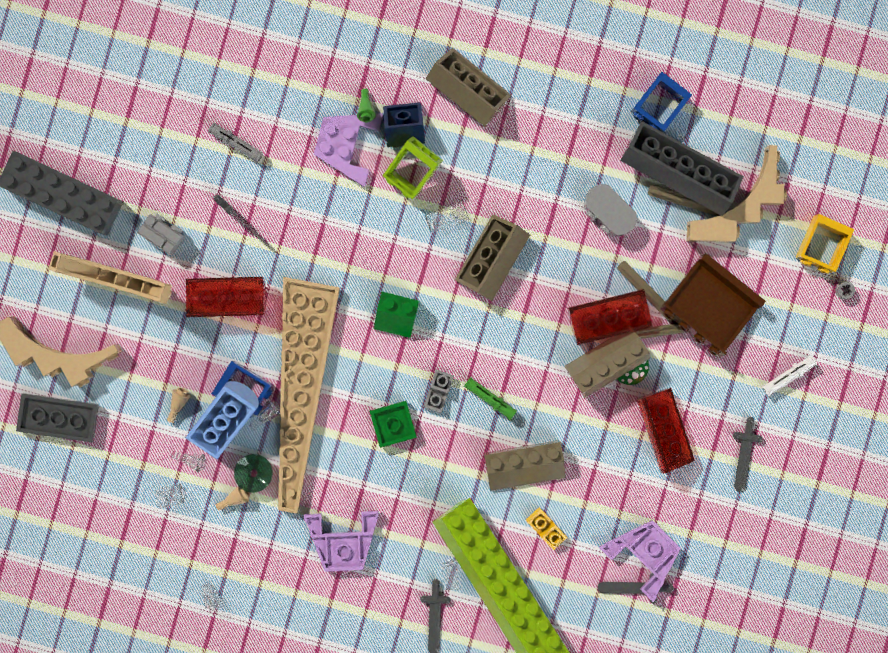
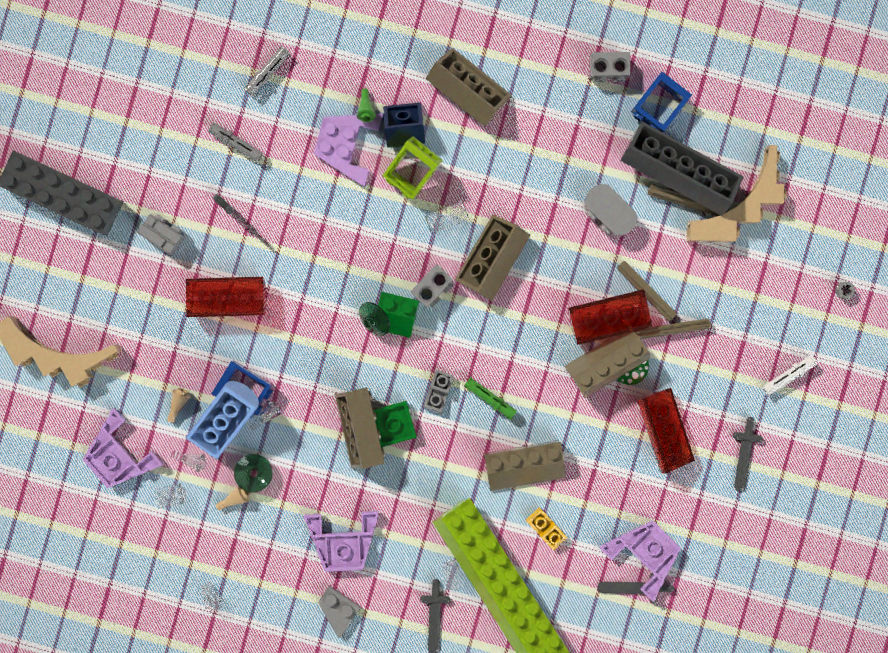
(57, 417): dark grey plate -> none
(110, 277): tan arch -> none
(111, 460): none -> lavender wing
(268, 69): none -> light grey pin
(306, 339): tan wing -> none
(338, 609): none -> light grey wing
(360, 428): none -> dark tan slope
(374, 319): none -> clear green dish
(428, 283): none -> light grey brick
(608, 60): none -> light grey brick
(711, 305): reddish brown panel -> none
(833, 226): yellow window -> none

